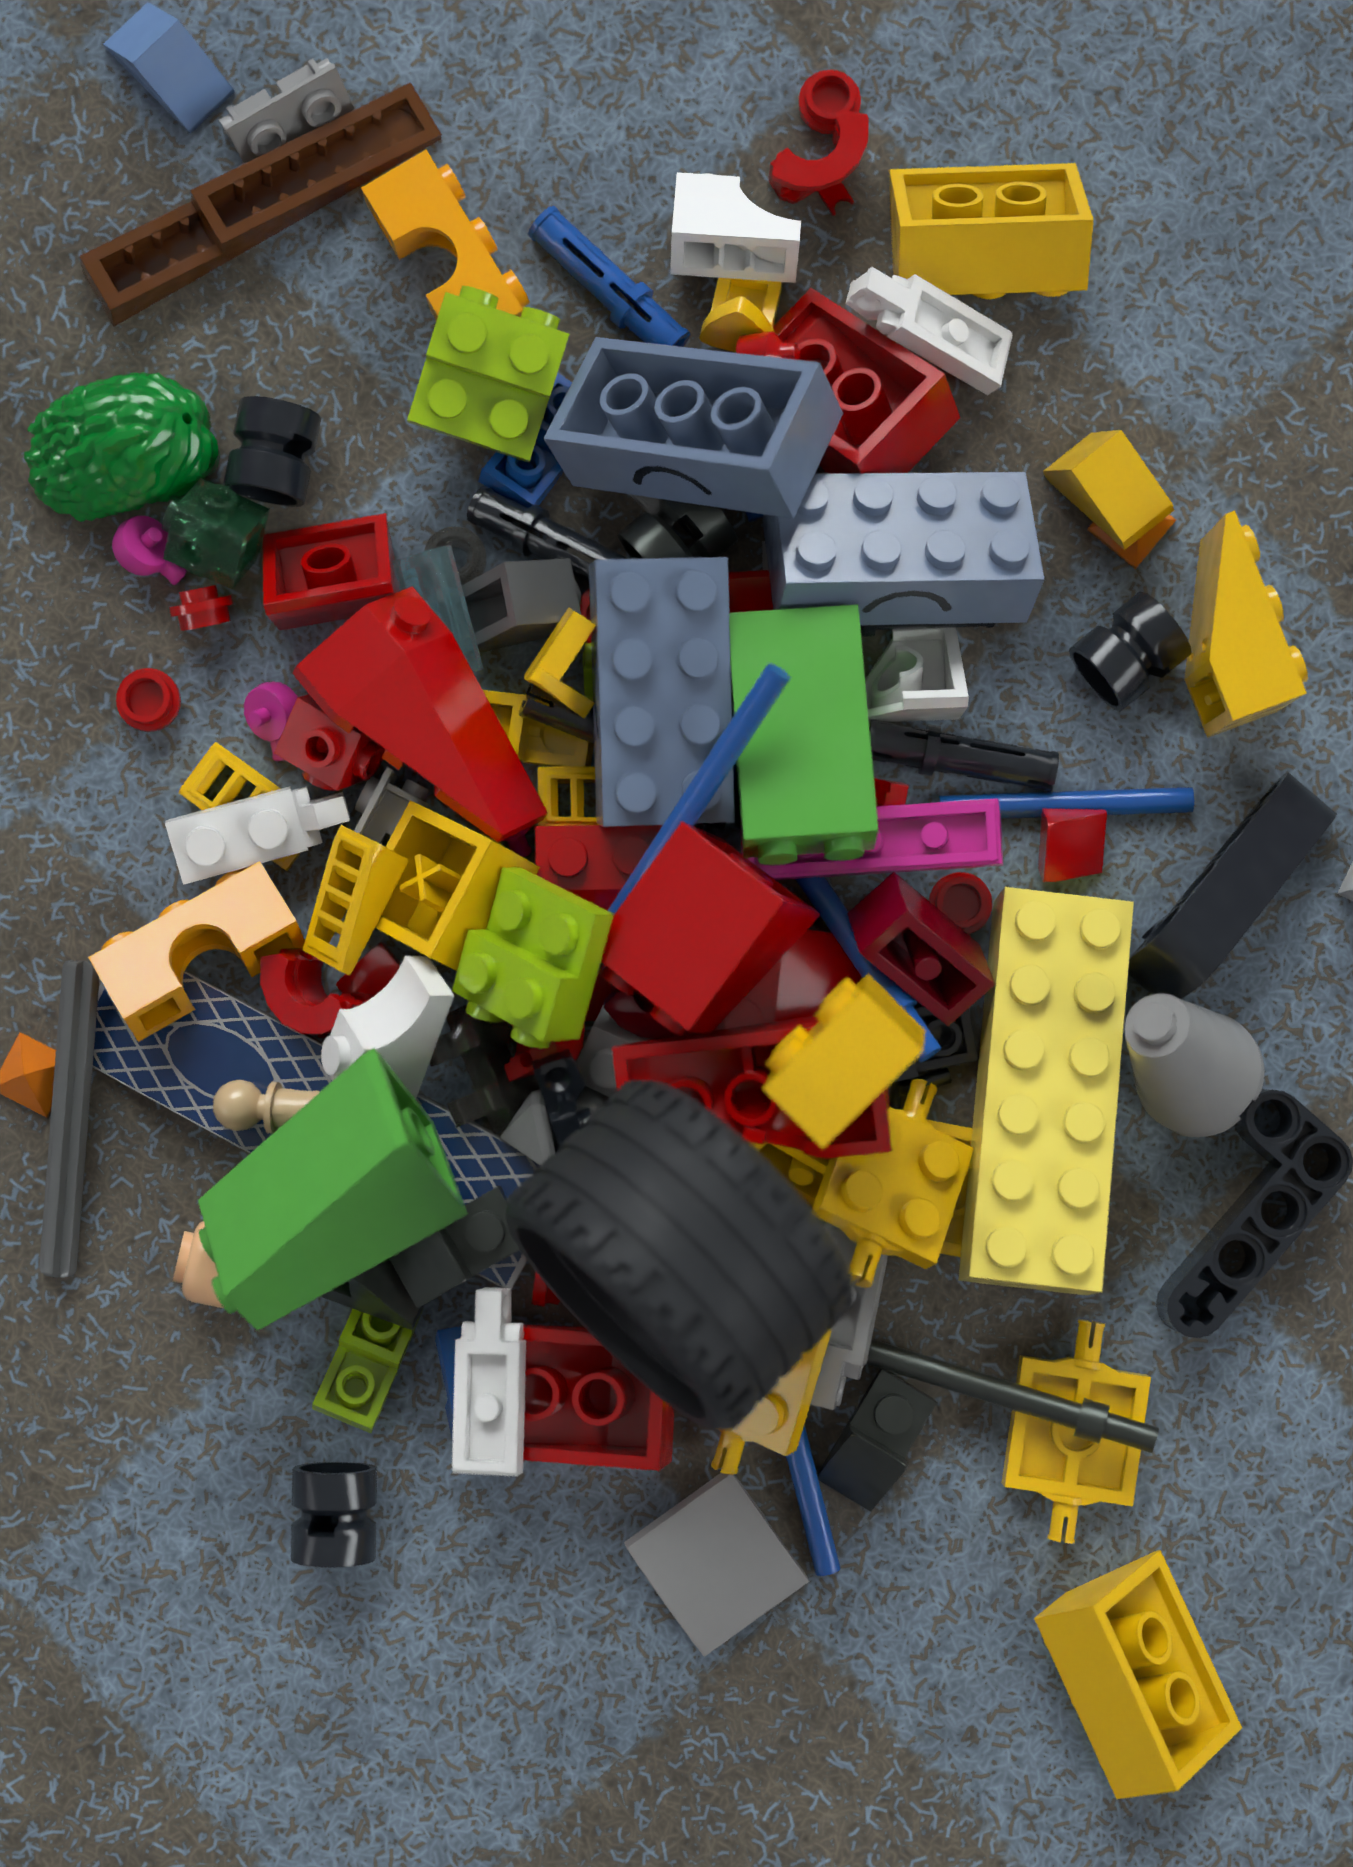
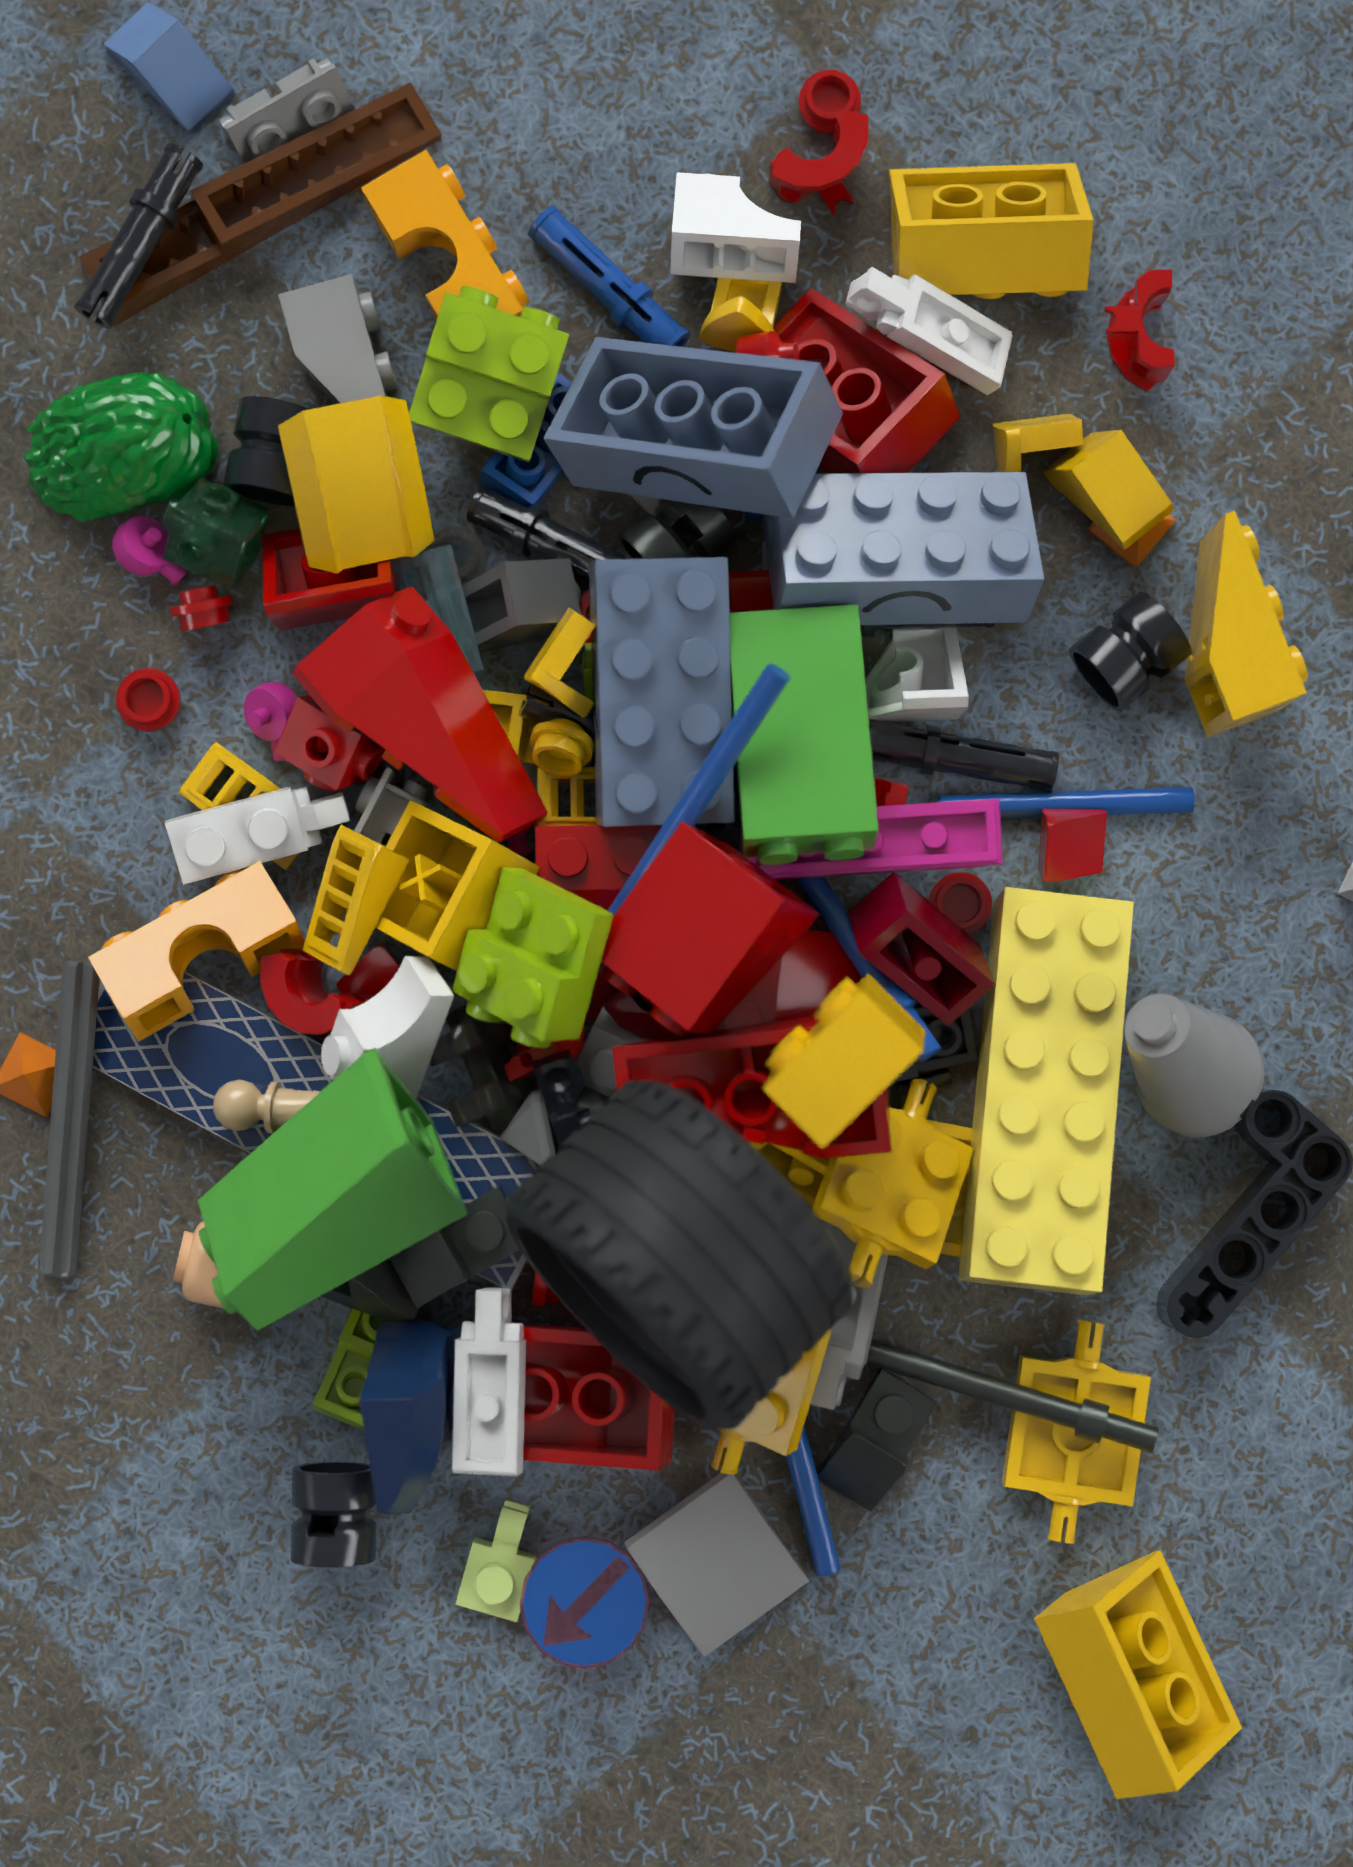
(151, 214): none -> black pin
(334, 342): none -> light grey slope
(356, 483): none -> yellow slope
(406, 1409): none -> dark blue slope
(498, 1568): none -> yellowish green plate
(561, 747): none -> yellow plate
(584, 1602): none -> blue piece
(1034, 435): none -> yellow tile
(1129, 346): none -> red piece
(1231, 890): black beam -> none

